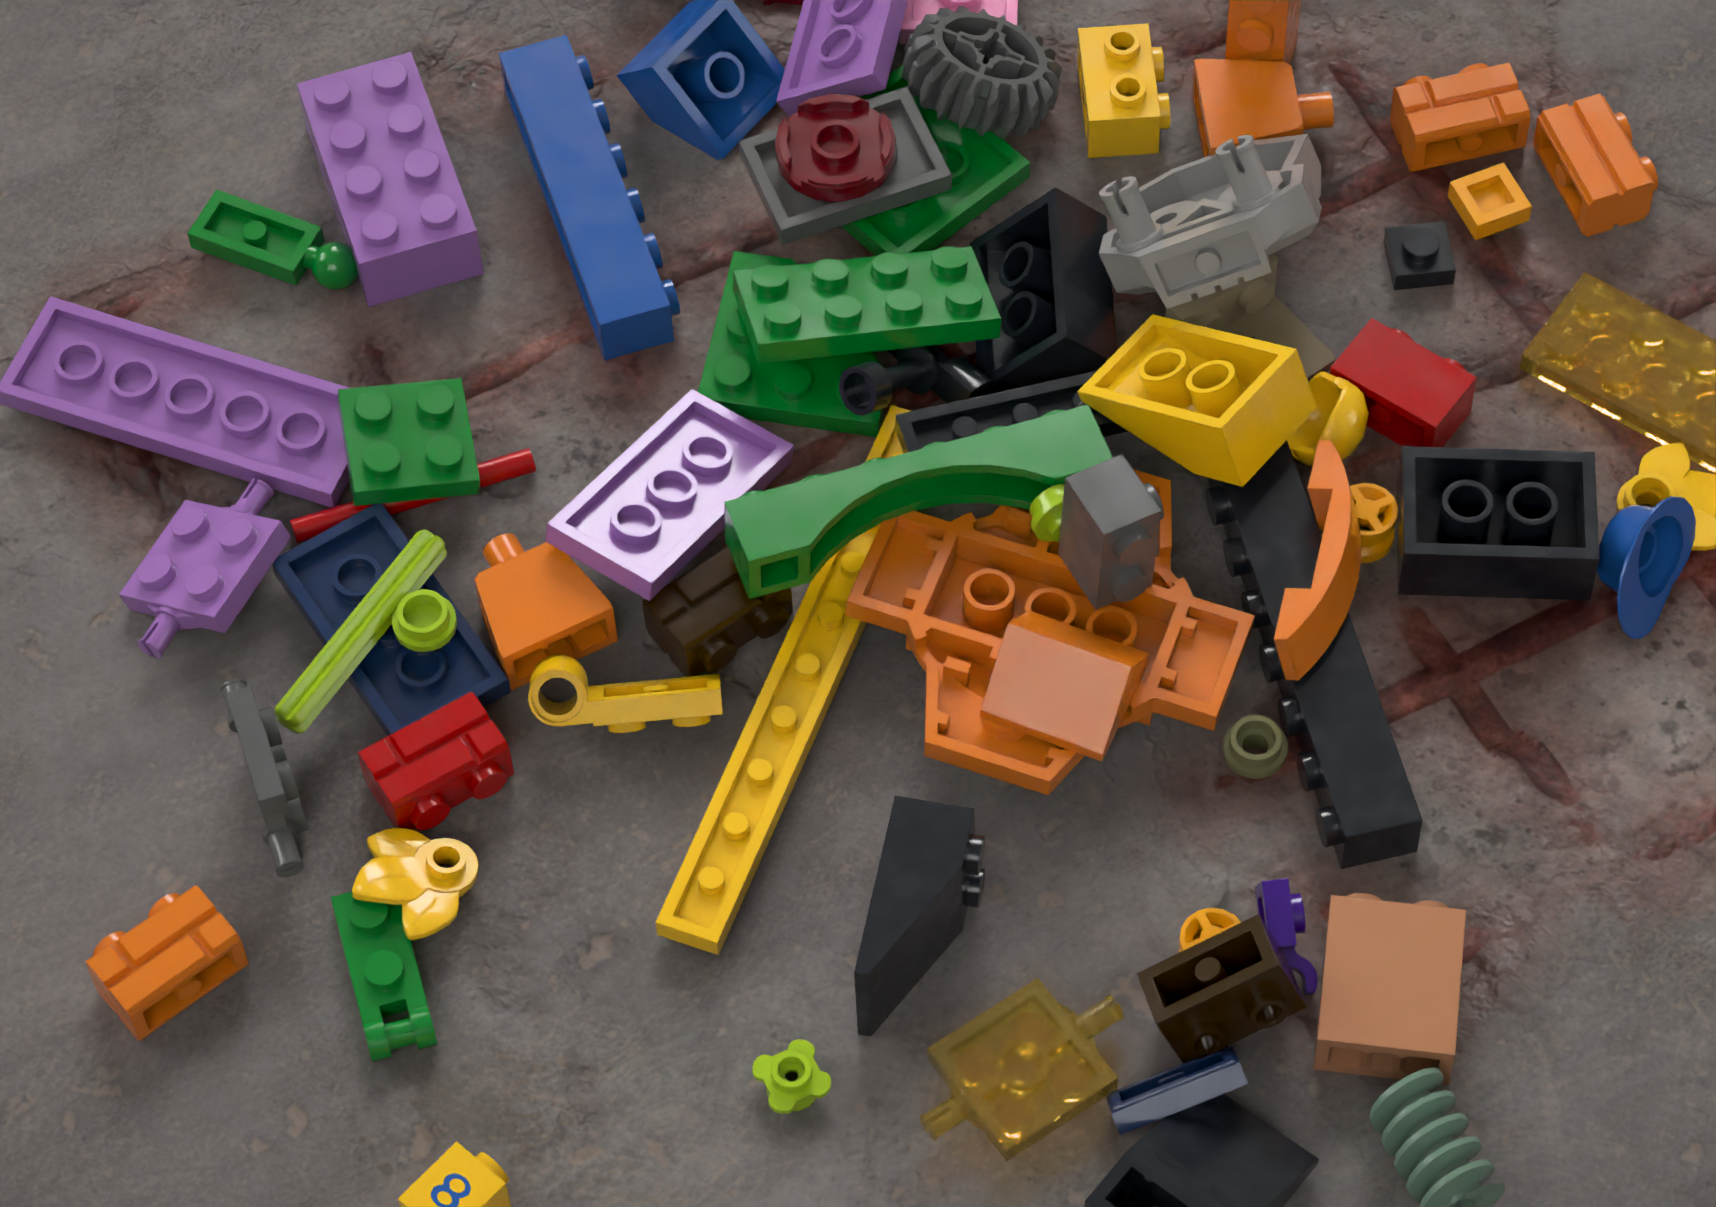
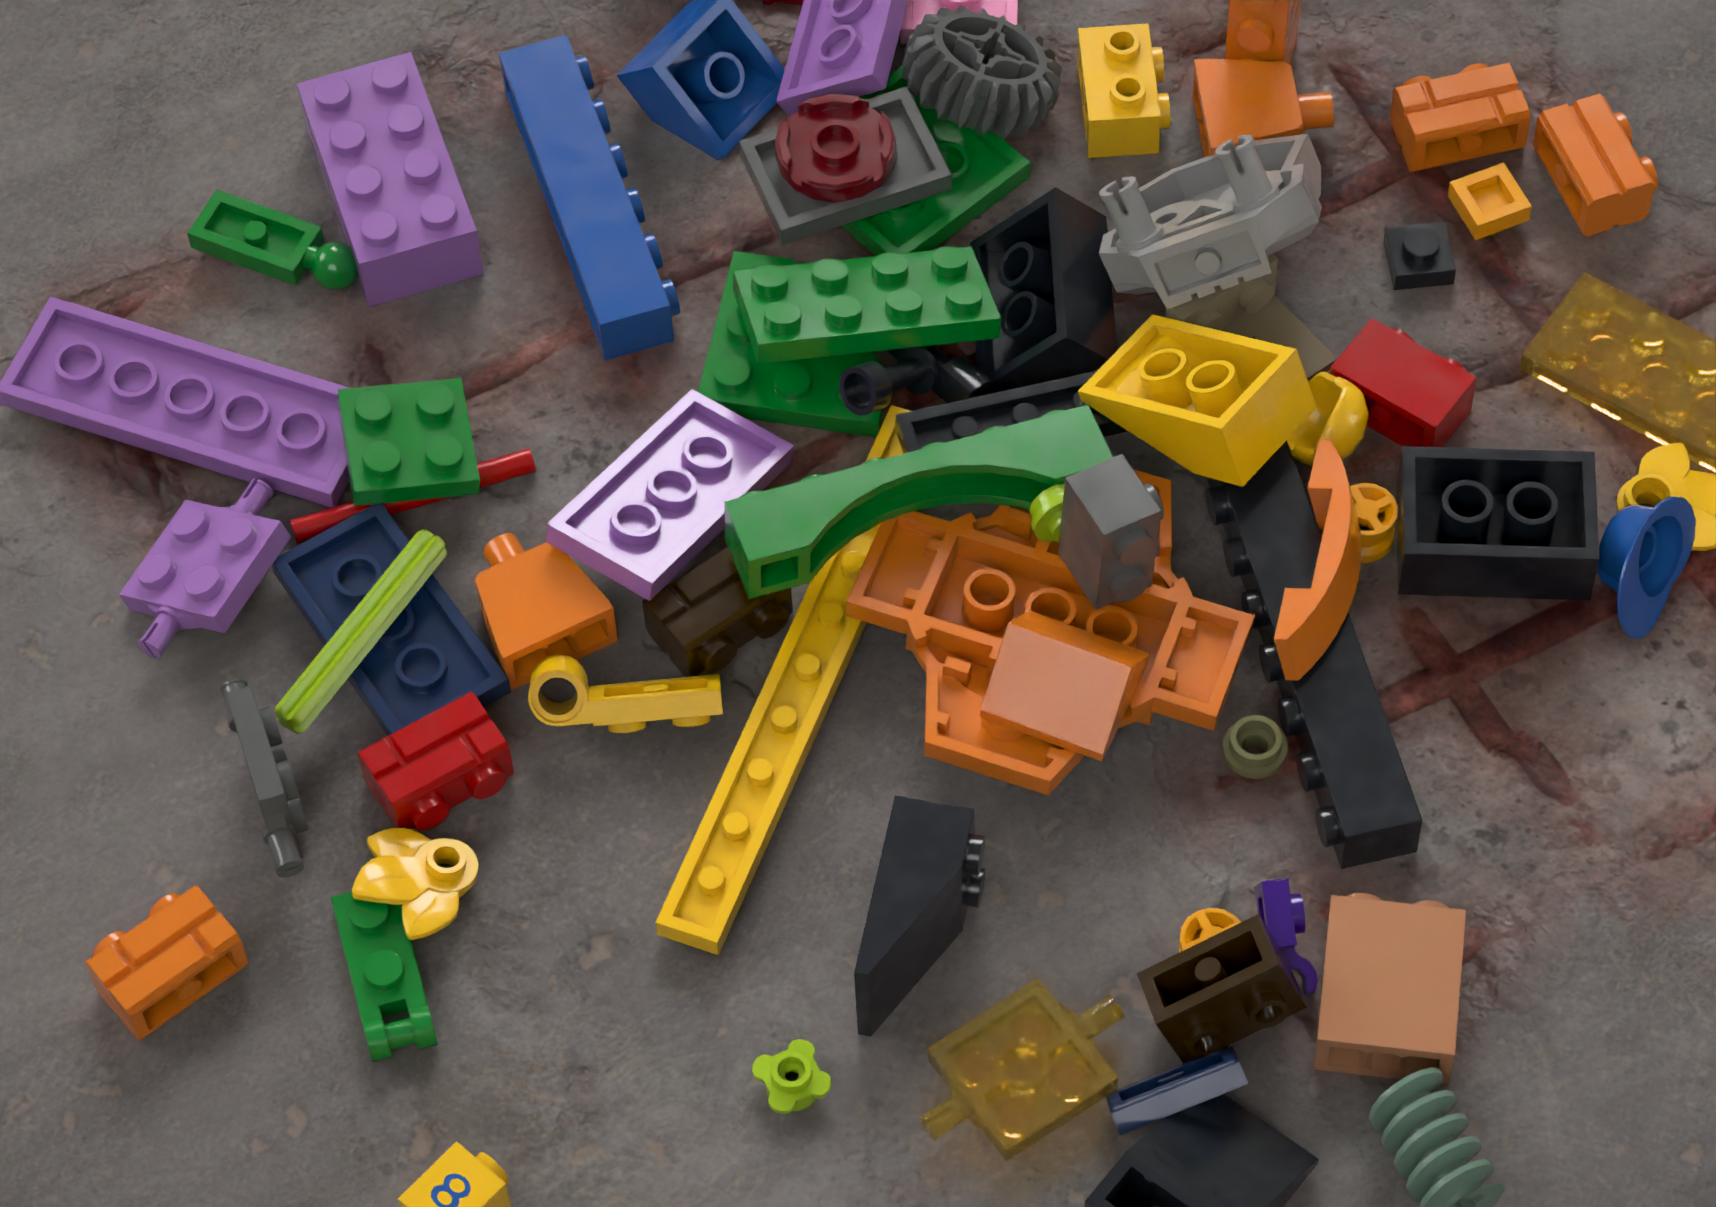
(424, 621): lime plate -> none

